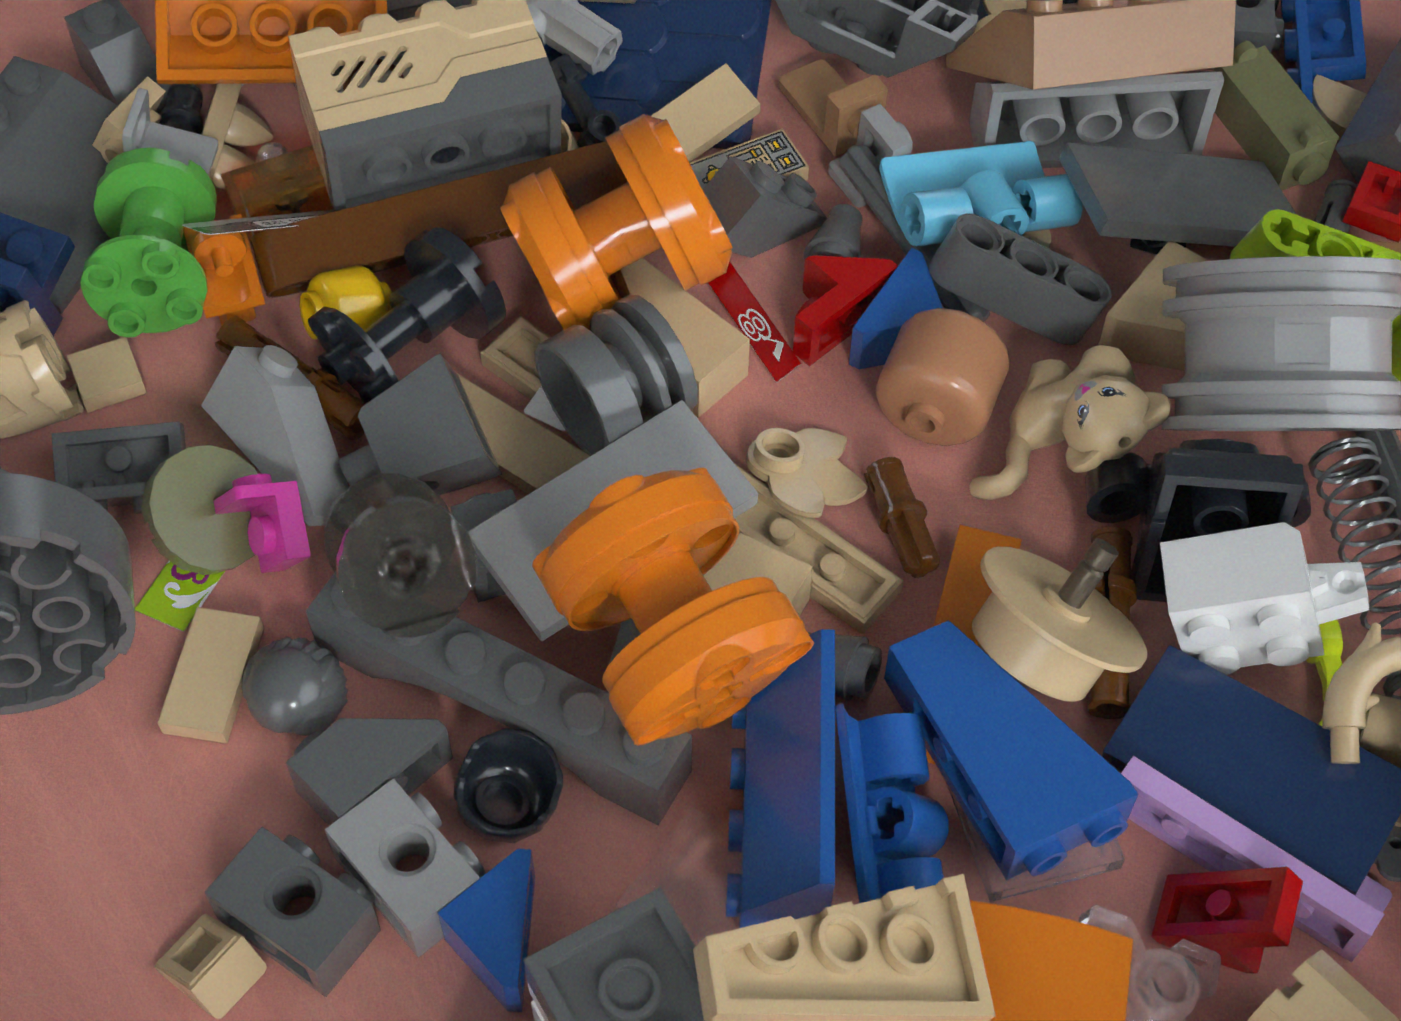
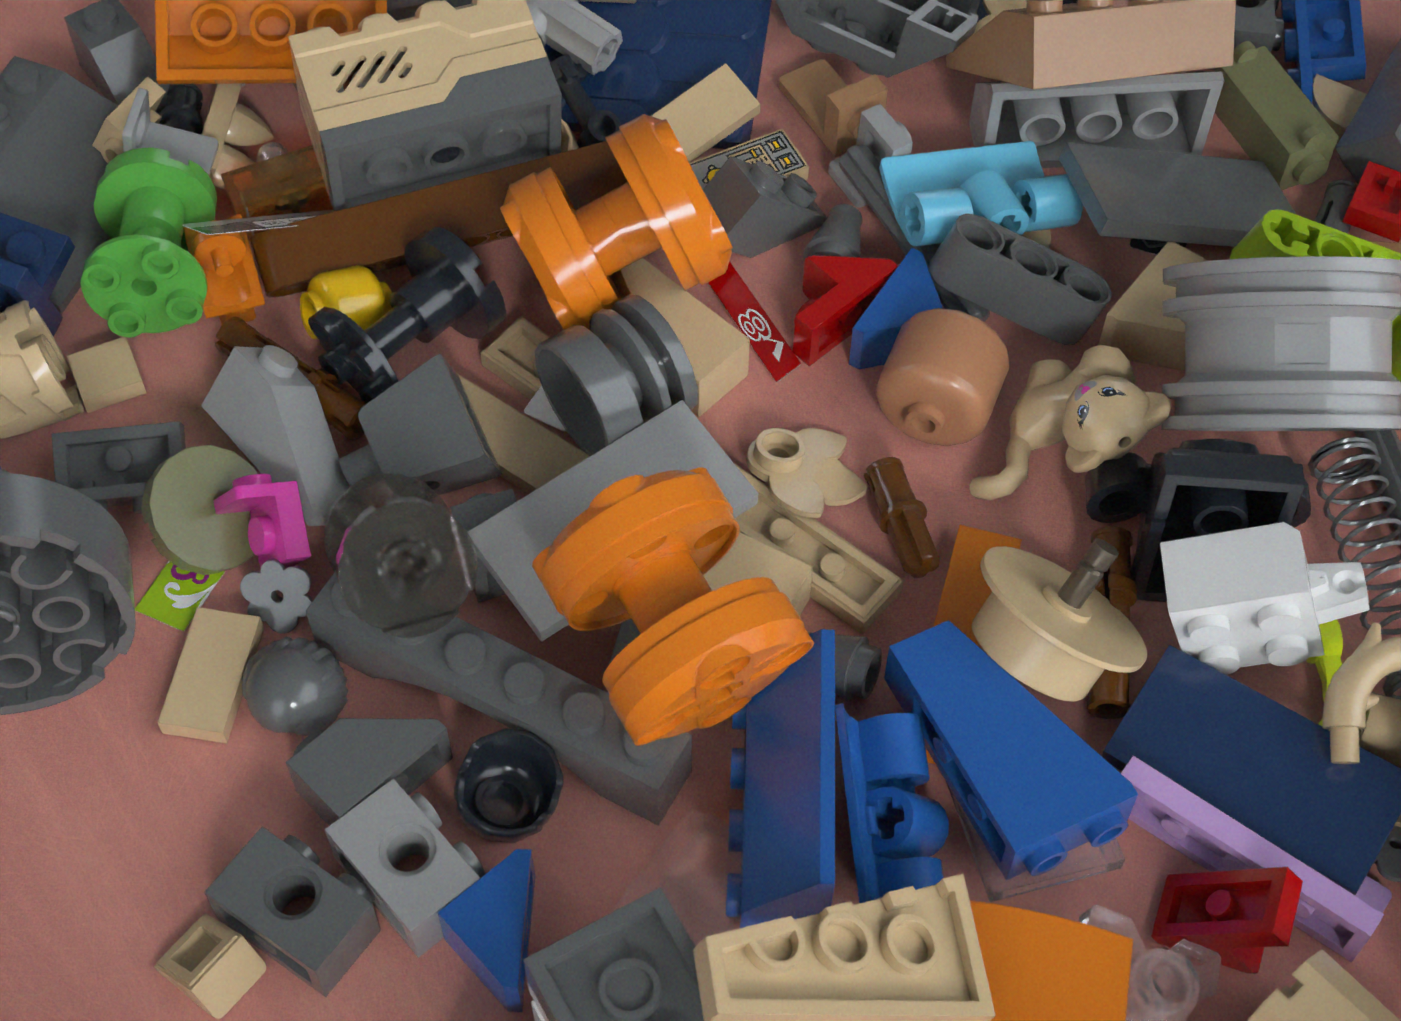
(261, 590): none -> plant

